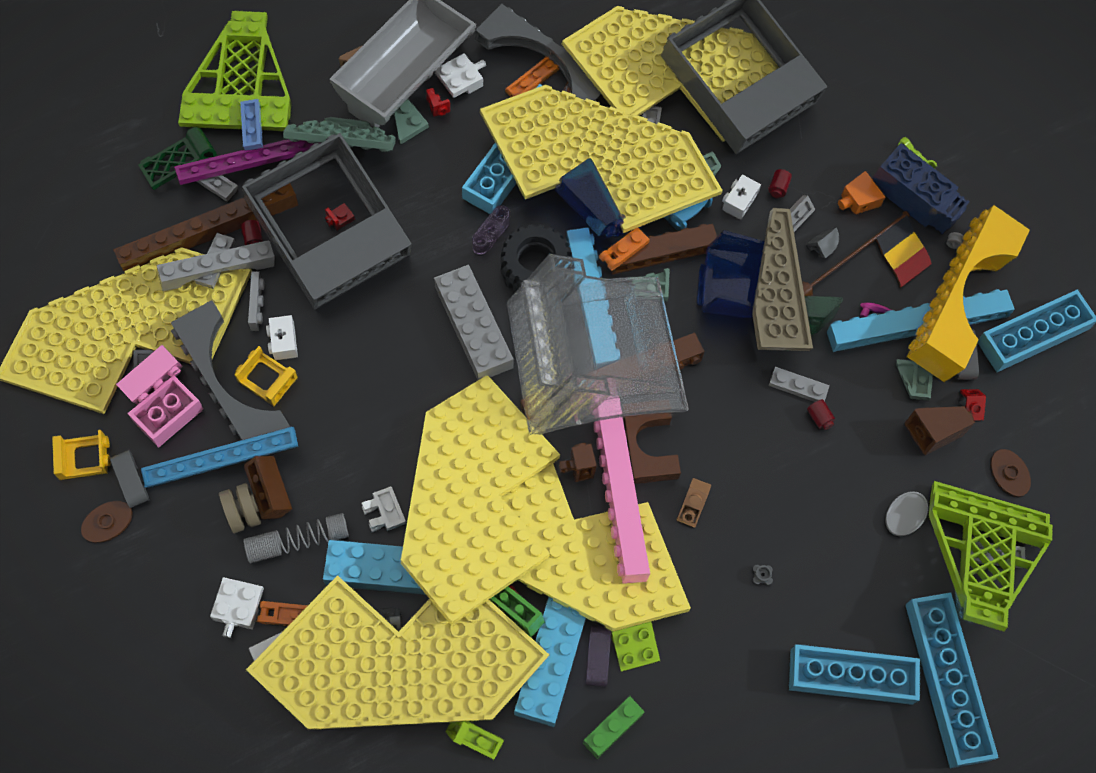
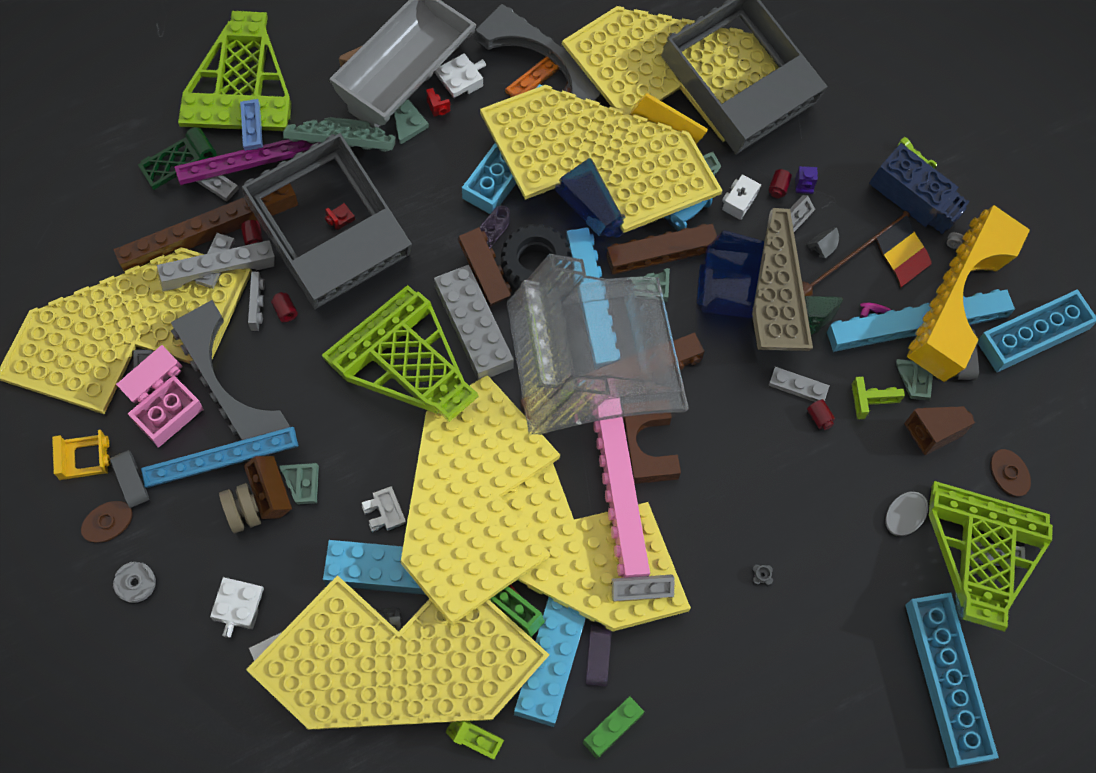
(127, 574): none -> light grey plate
(268, 544): light grey piece -> none
(283, 613): orange plate -> none
(284, 307): none -> dark red brick
(284, 328): white brick -> none
(286, 377): yellow window -> none
(302, 481): none -> sand green wing
(381, 332): none -> lime wing
(484, 267): none -> reddish brown brick
(581, 462): reddish brown brick -> none
(624, 248): orange plate -> none
(635, 646): lime hinge -> none
(642, 587): none -> light grey plate
(657, 111): none -> yellow slope
(694, 502): medium nougat slope -> none
(806, 180): none -> dark purple brick
(854, 674): medium azure brick -> none
(861, 195): orange torso -> none
(872, 396): none -> lime bracket
(975, 402): red bracket -> none

